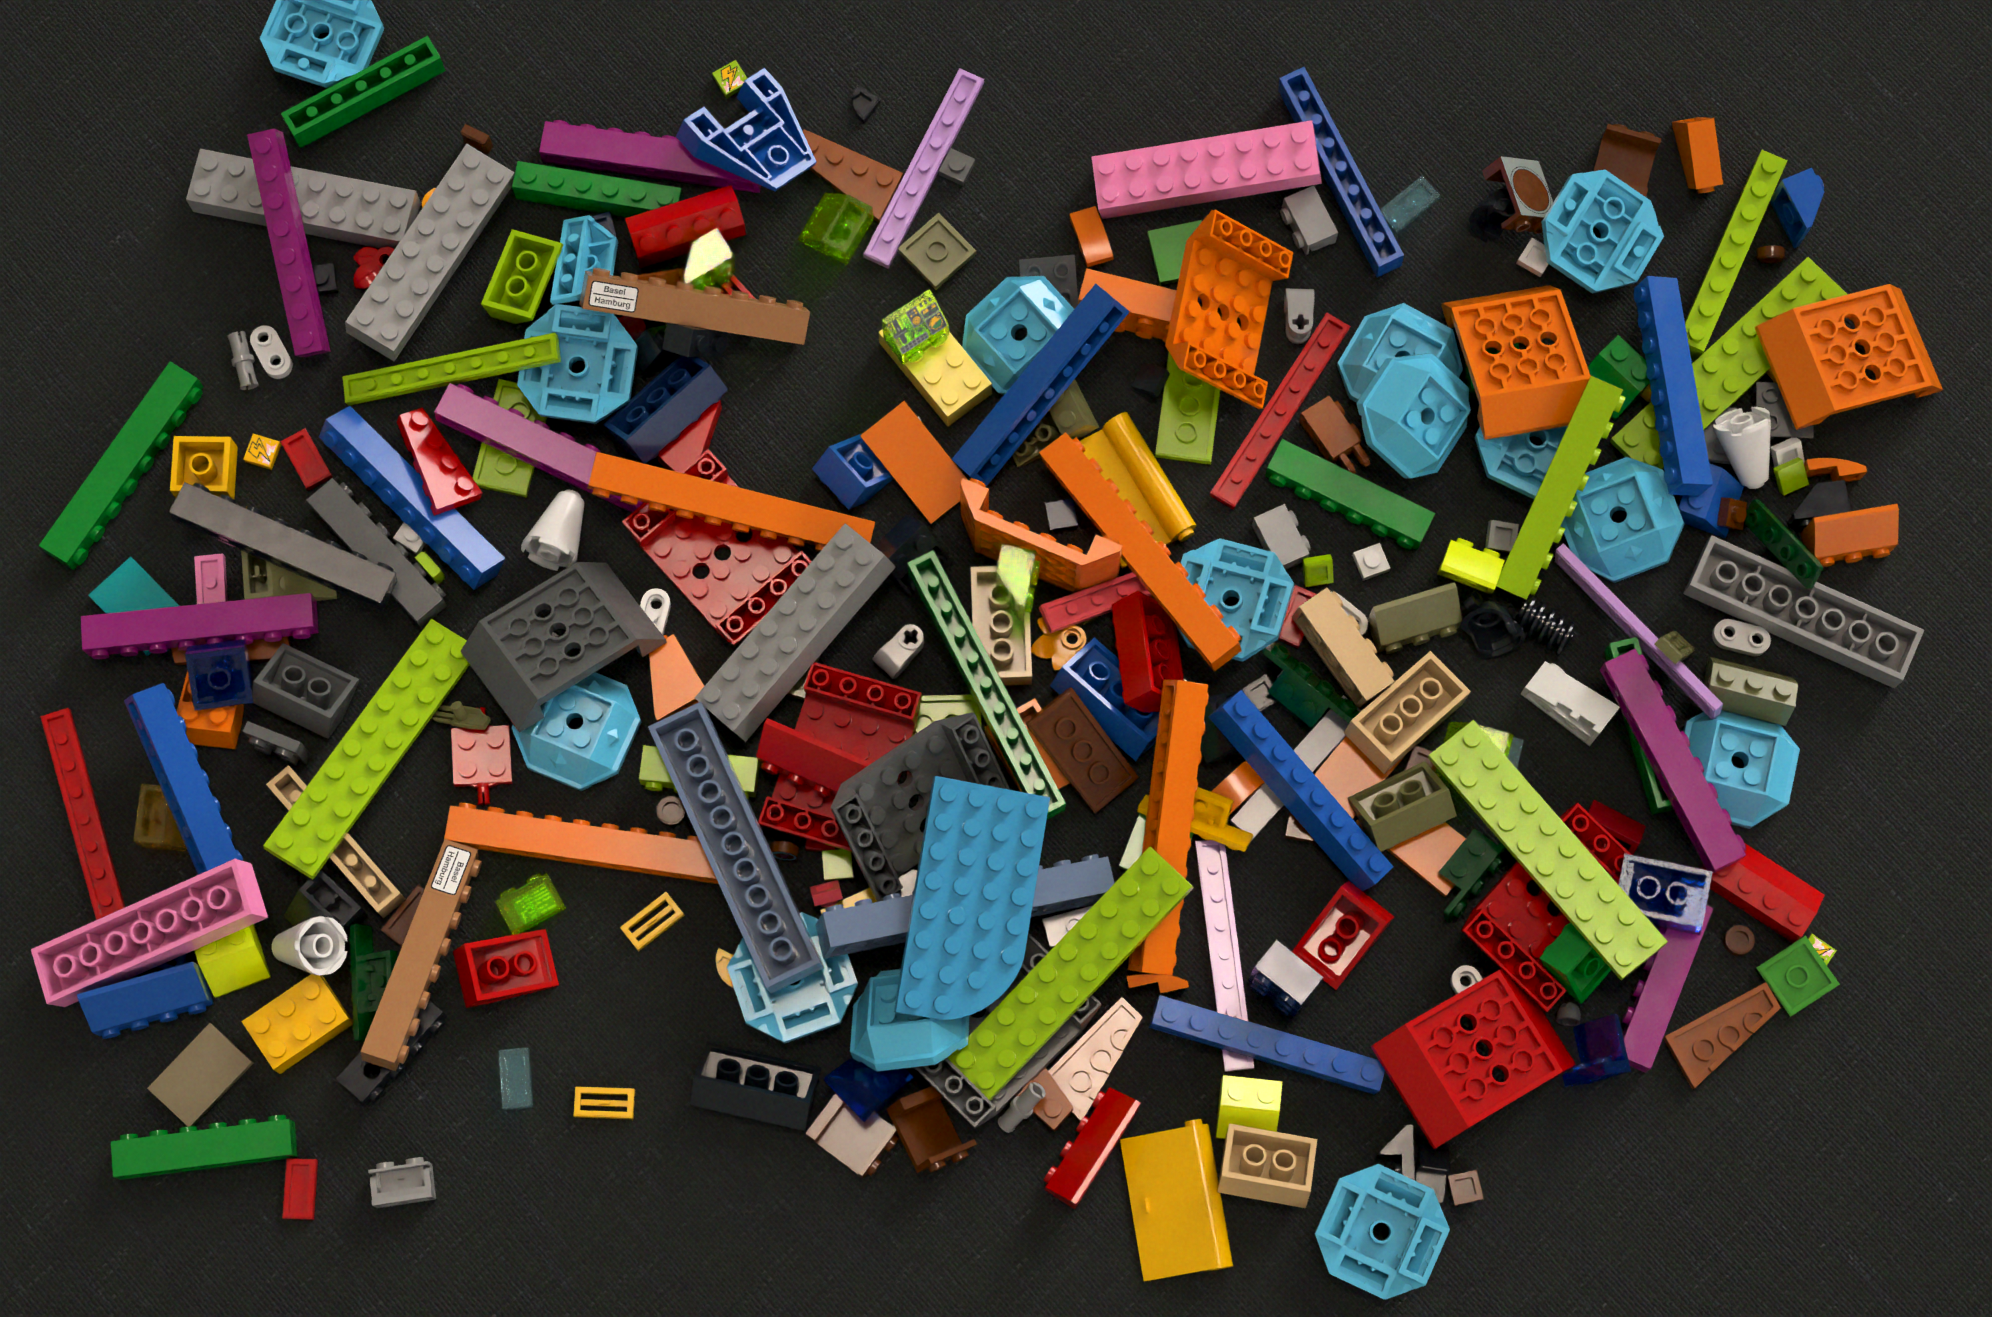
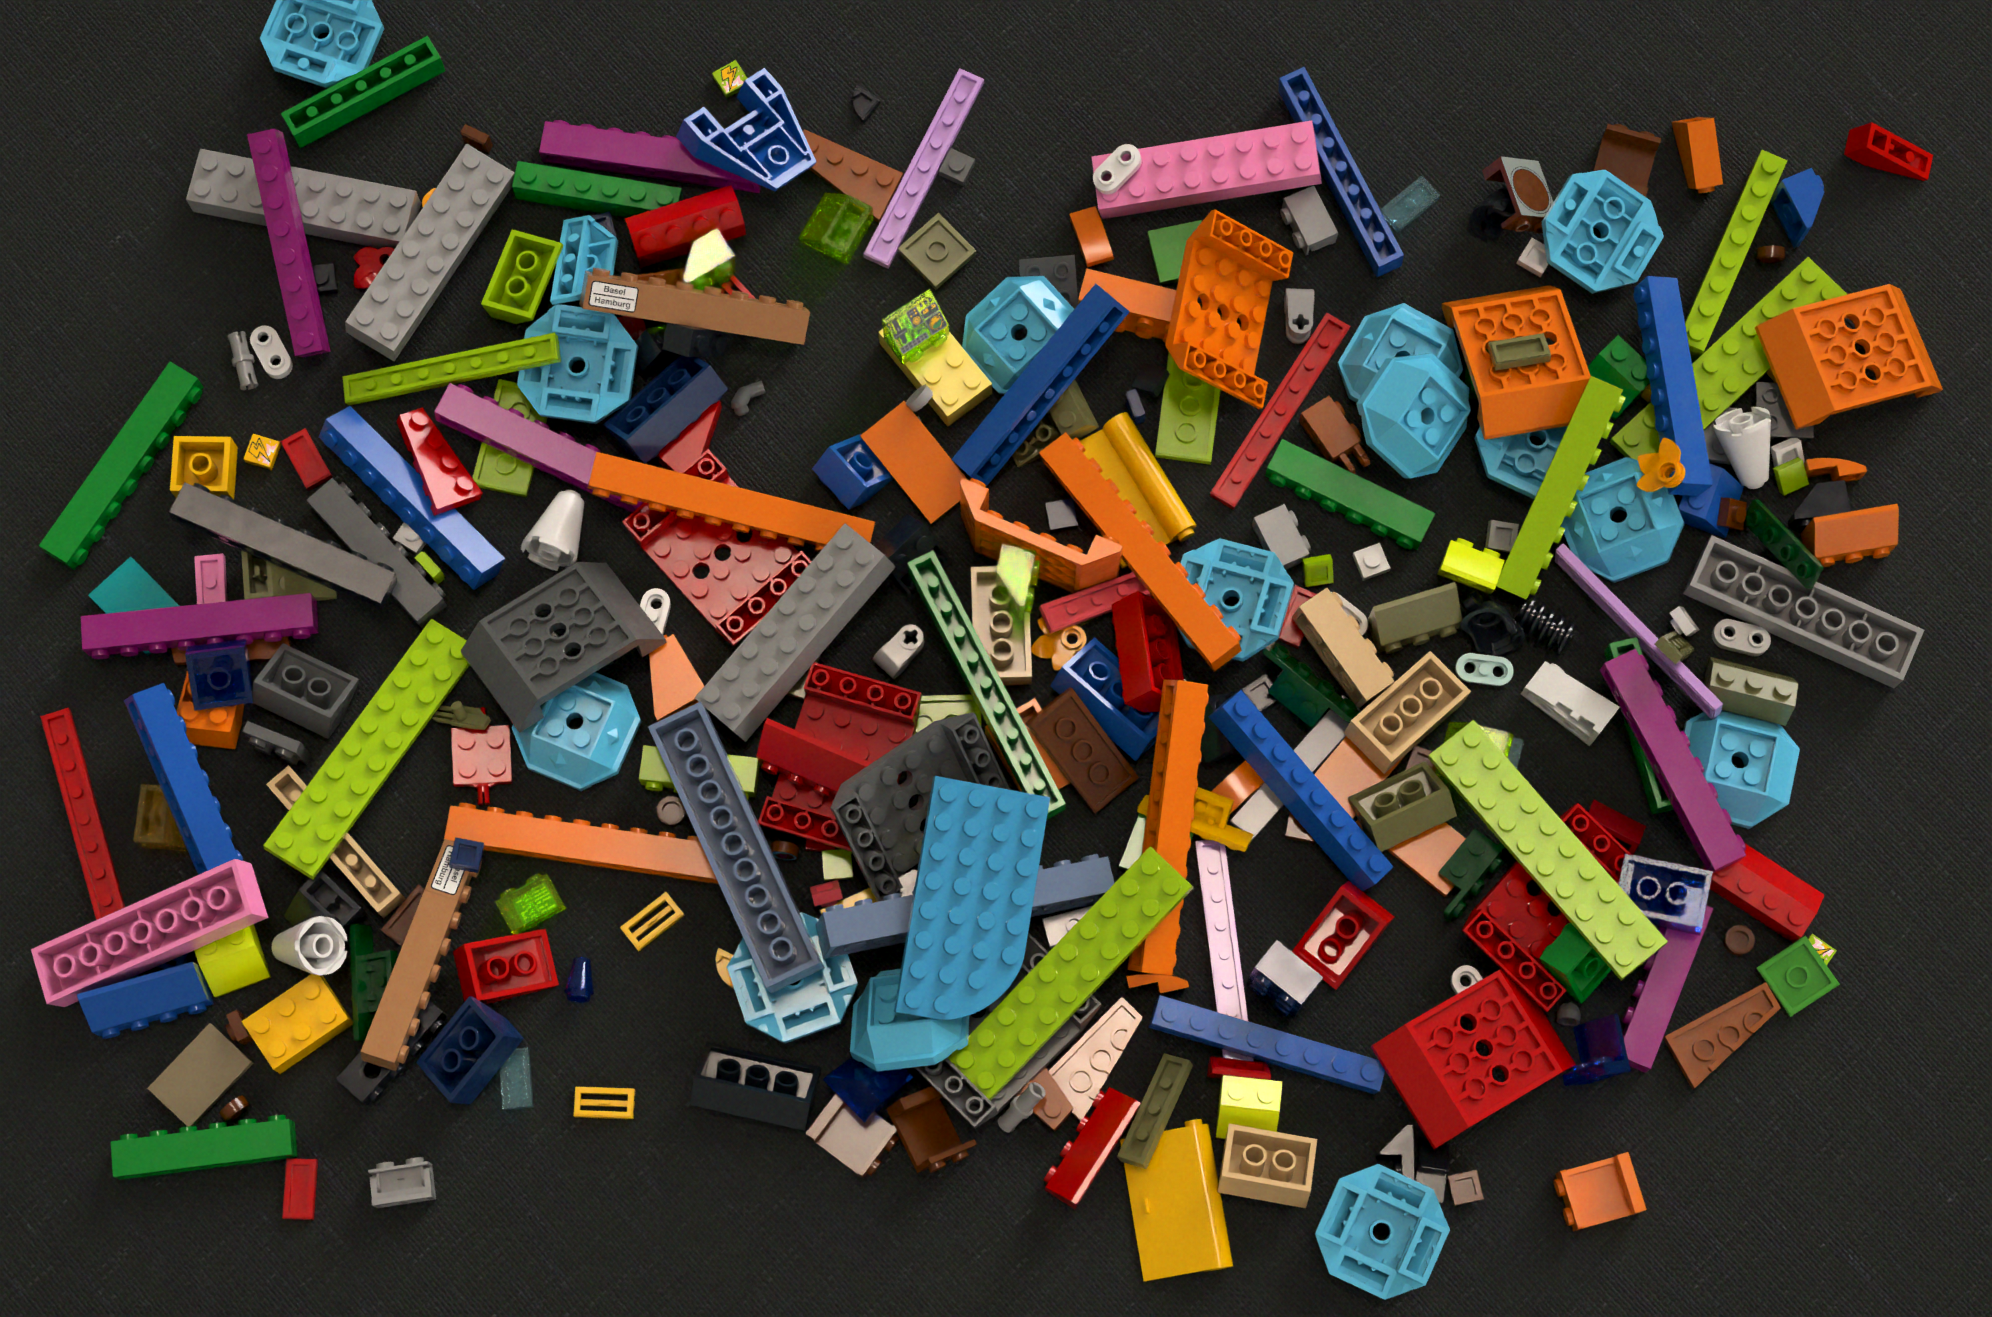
(234, 1109): none -> reddish brown tile
(236, 1028): none -> reddish brown plate
(466, 855): none -> dark blue tile
(469, 1051): none -> dark blue slope
(580, 983): none -> clear blue cone
(743, 396): none -> dark grey arm
(919, 398): none -> light grey tile
(1119, 169): none -> white plate
(1135, 407): none -> dark blue tile
(1155, 1111): none -> olive plate
(1240, 1068): none -> red slope
(1483, 669): none -> light aqua plate
(1519, 351): none -> olive tile
(1599, 1192): none -> orange panel
(1659, 466): none -> light orange plate
(1683, 622): none -> white plate
(1888, 152): none -> red slope

